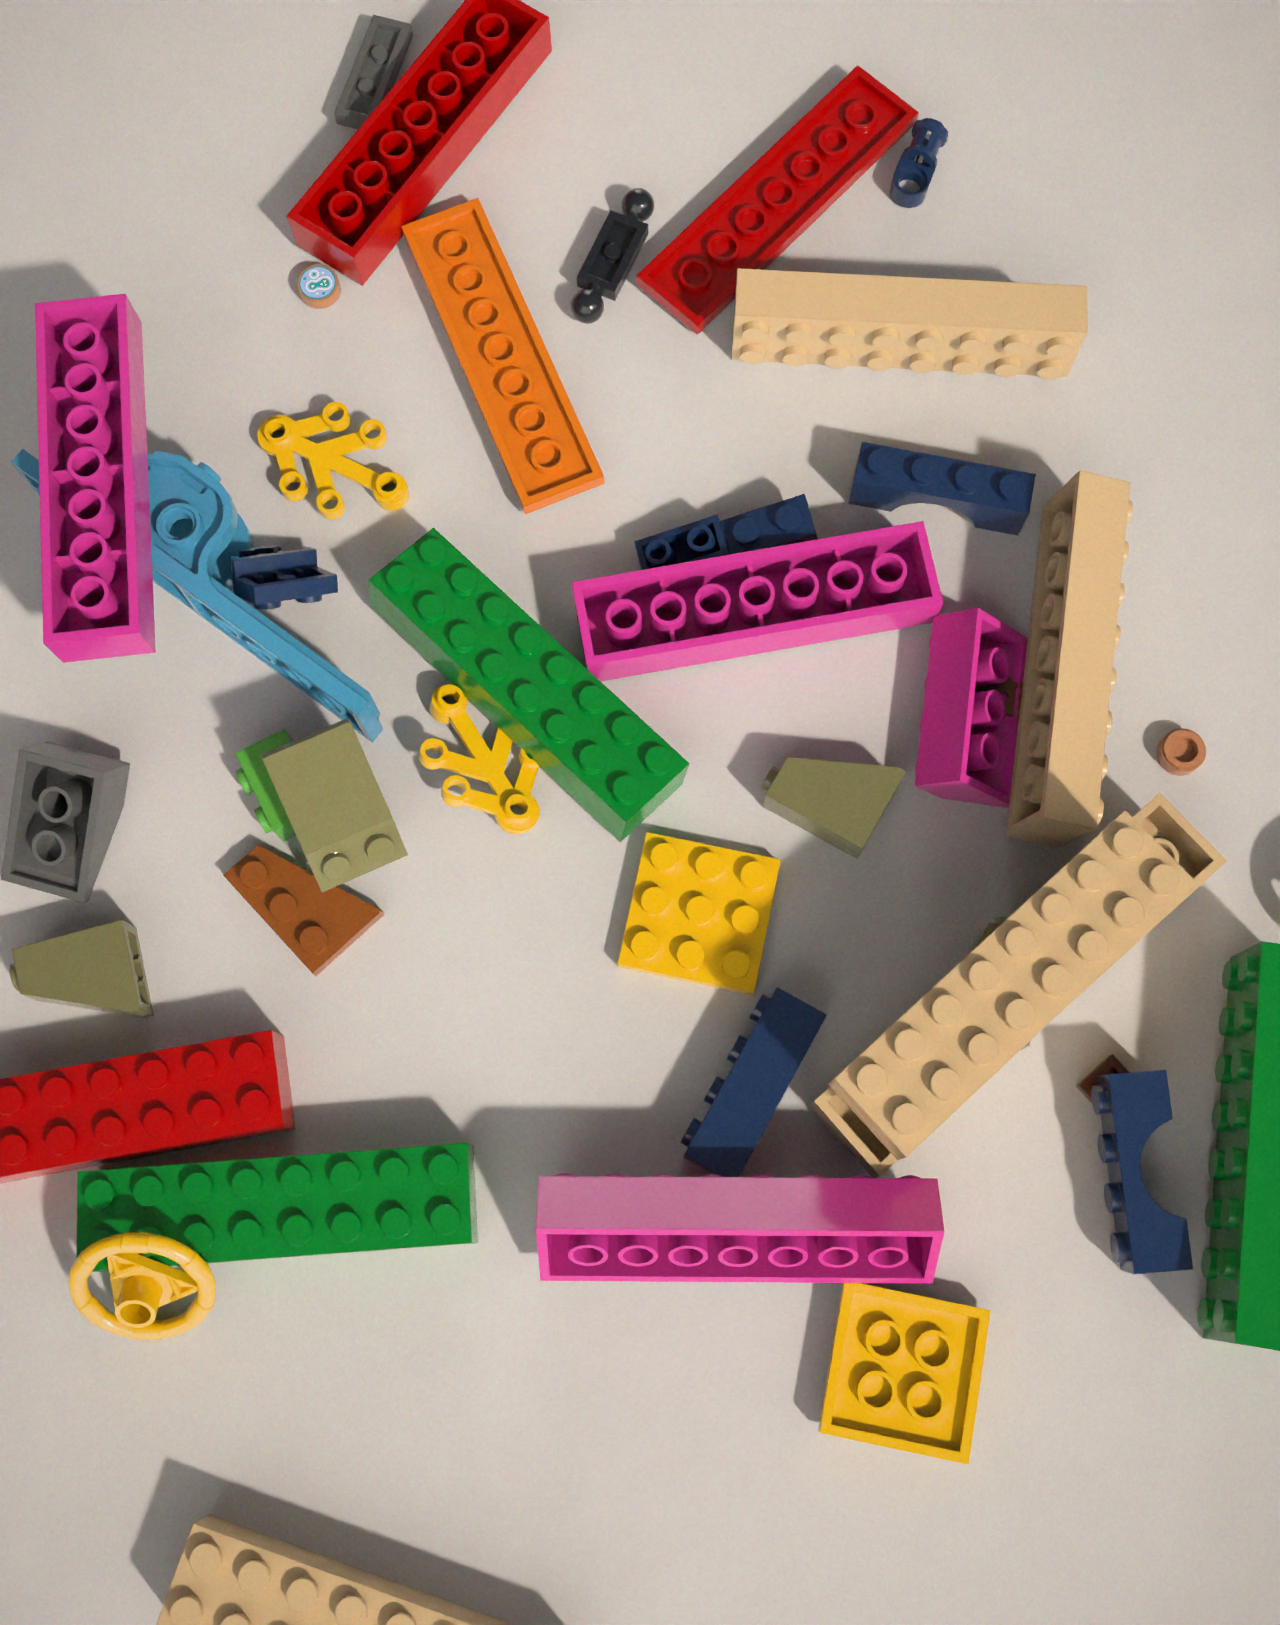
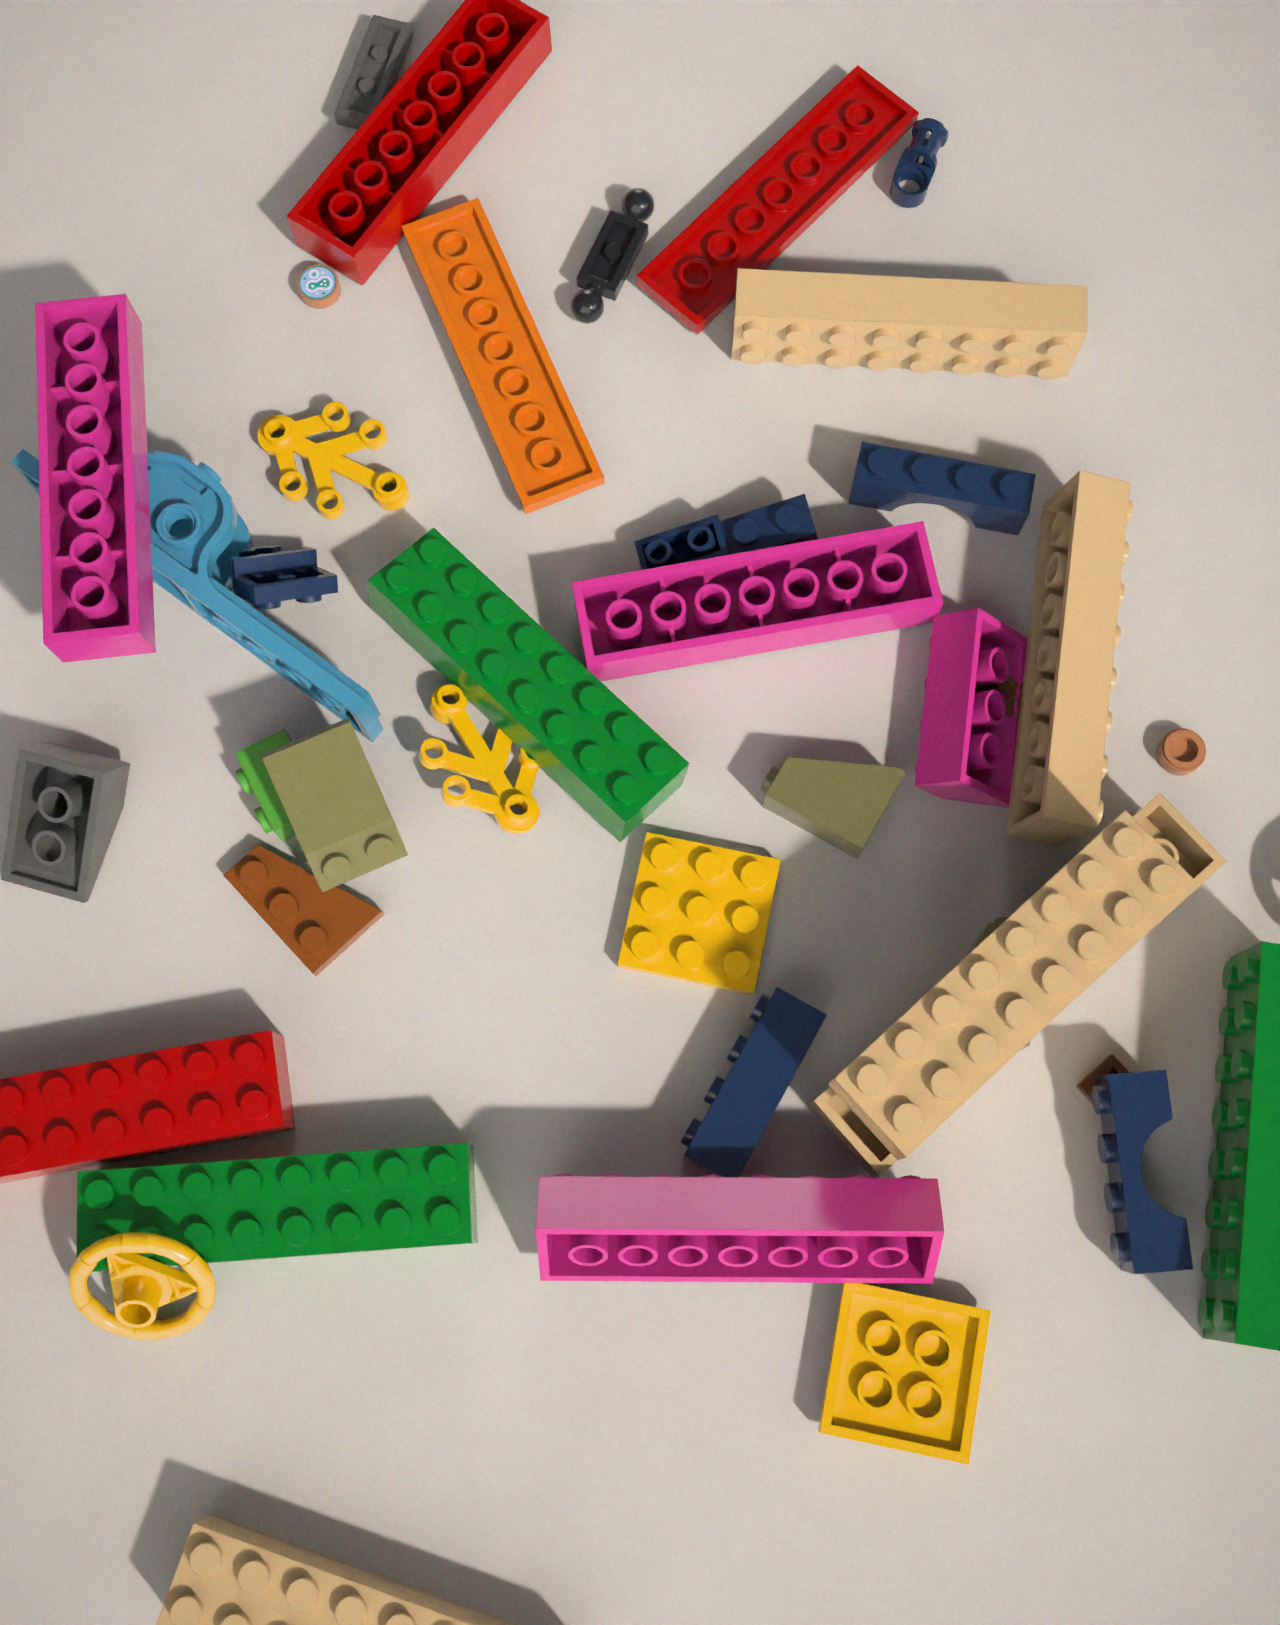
(86, 970): olive slope -> none

